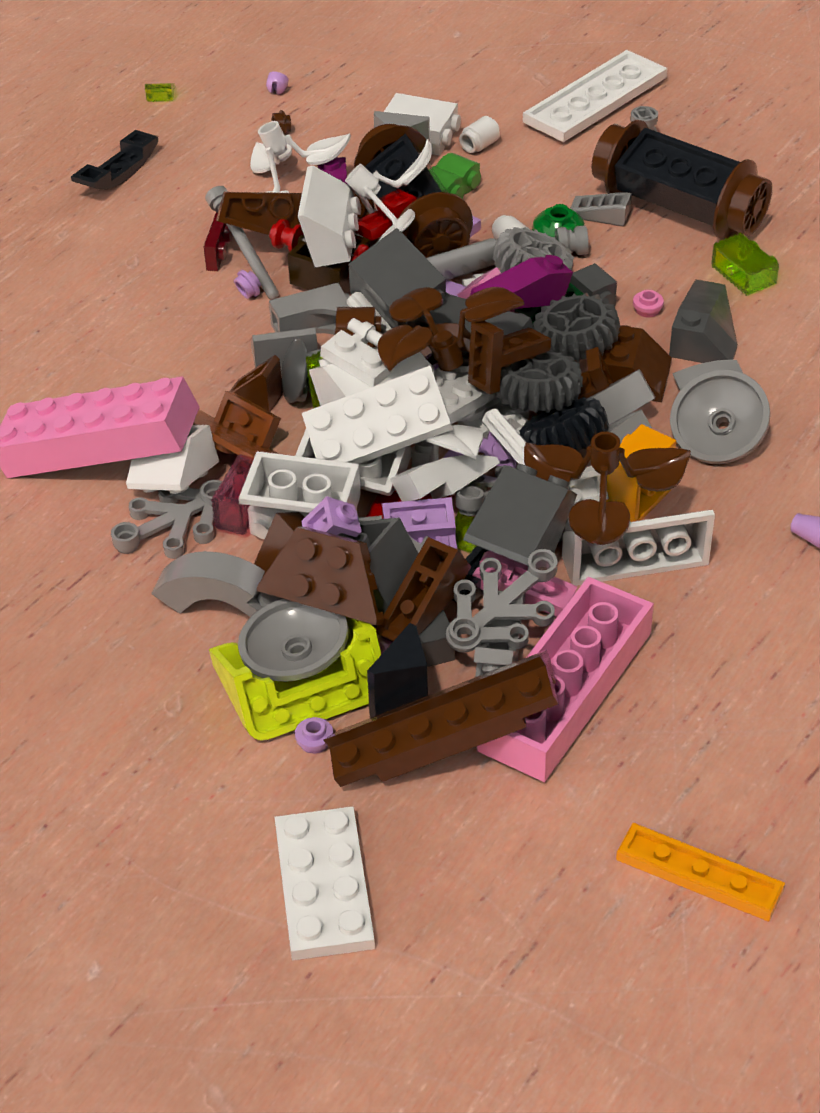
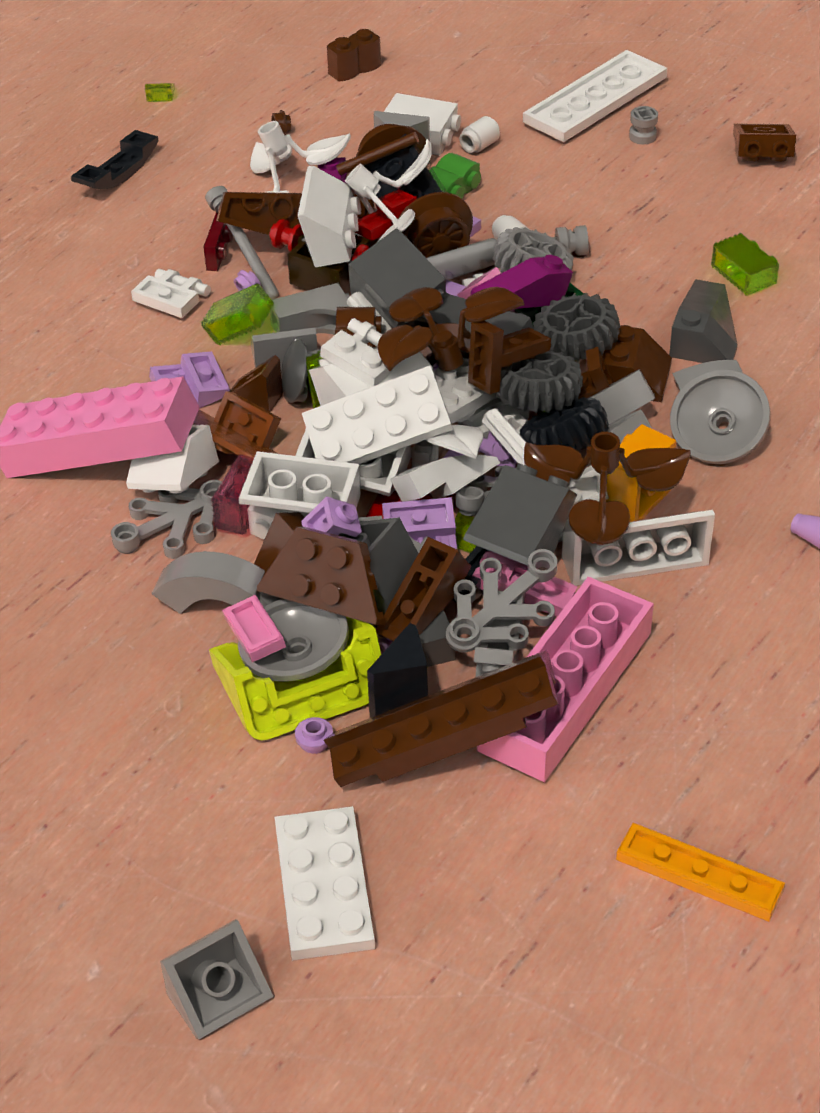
(170, 292): none -> white plate
(200, 373): none -> lavender slope
(215, 980): none -> light grey slope
(237, 314): none -> clear neon green brick
(254, 628): none -> bright pink tile
(277, 82): lavender hinge -> none
(353, 55): none -> reddish brown brick
(378, 153): none -> reddish brown bar
(556, 217): green piece -> none
(595, 281): dark grey brick -> none
(604, 208): light grey slope -> none
(648, 303): bright pink plate -> none
(682, 178): brick -> none
(764, 141): none -> reddish brown plate

